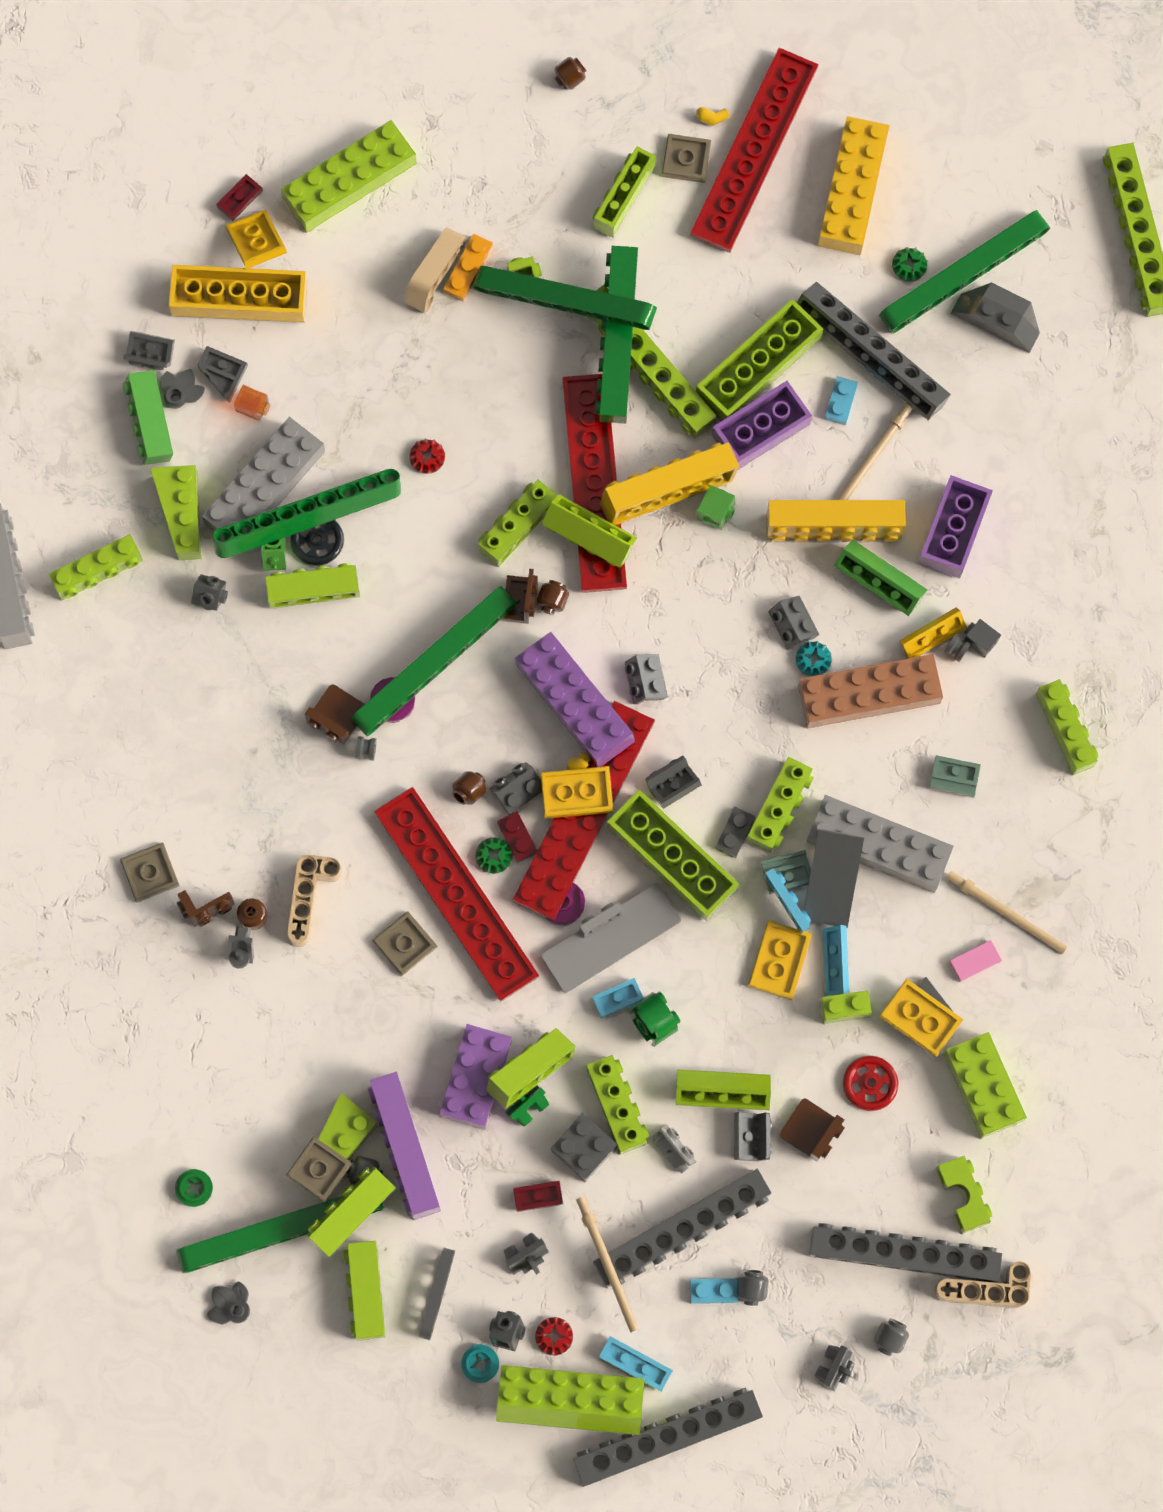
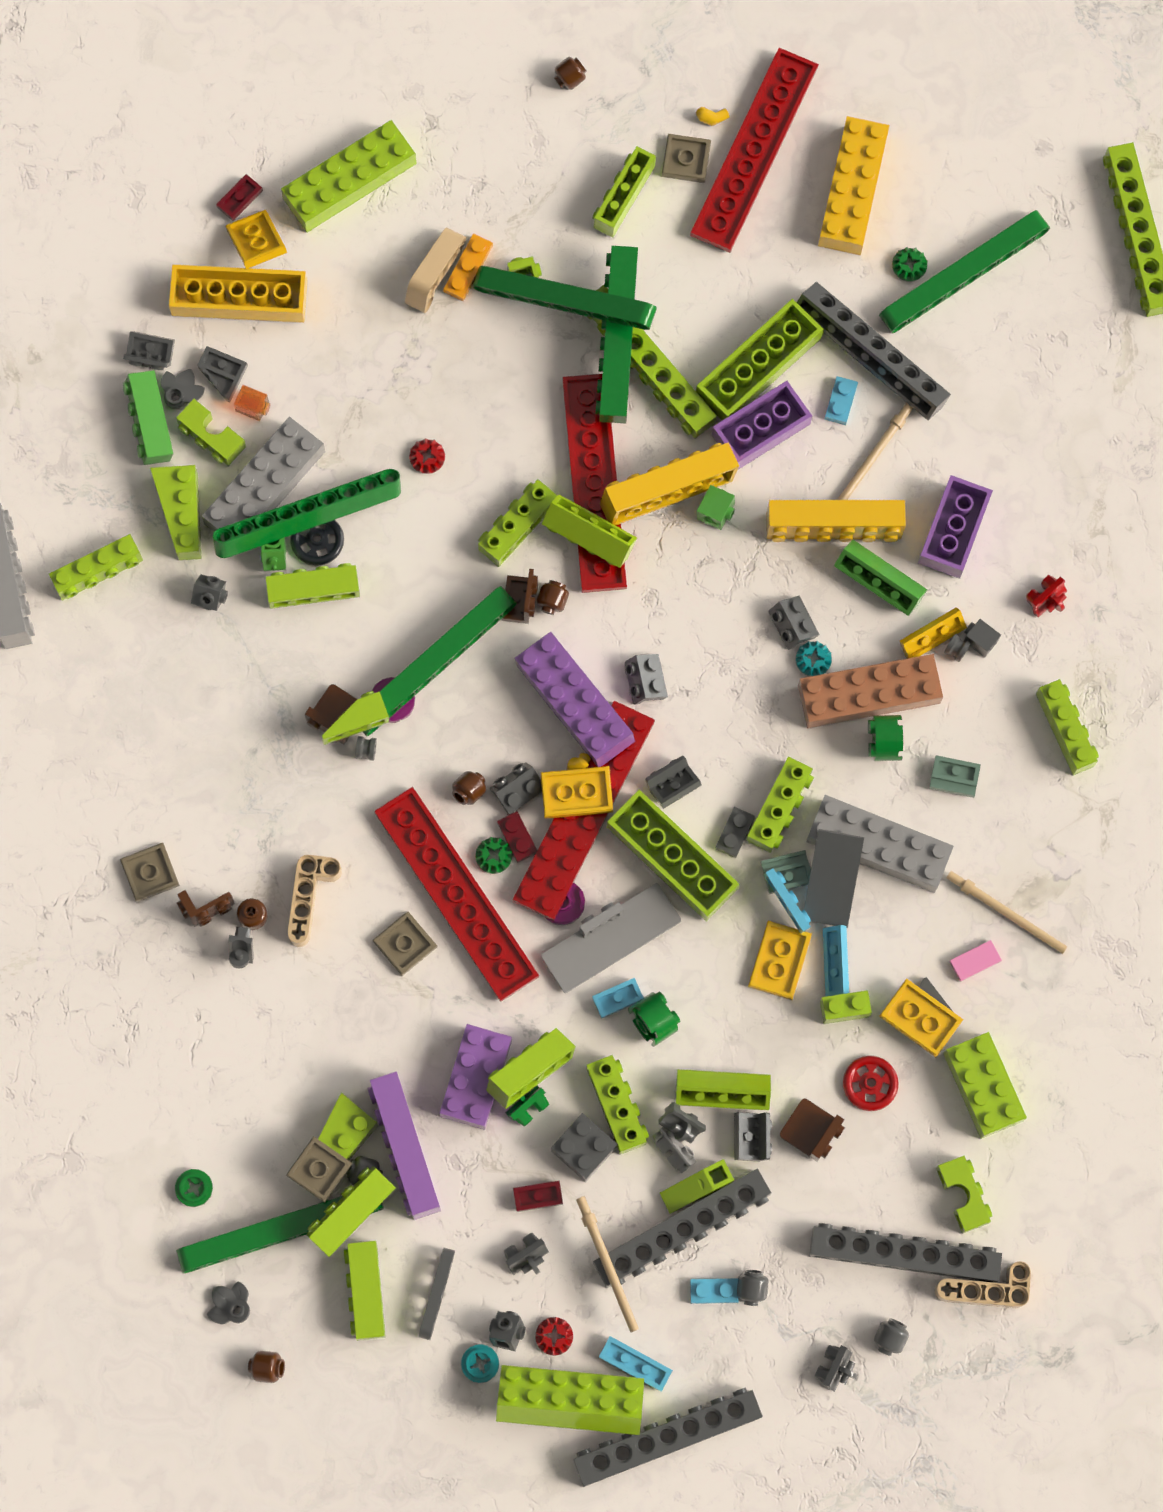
(224, 446): none -> lime arch
(266, 1366): none -> reddish brown head
(360, 716): none -> lime slope
(682, 1124): none -> dark grey hips
(697, 1186): none -> lime slope
(886, 738): none -> green brick
(999, 314): dark grey wedge -> none
(1050, 598): none -> red hips

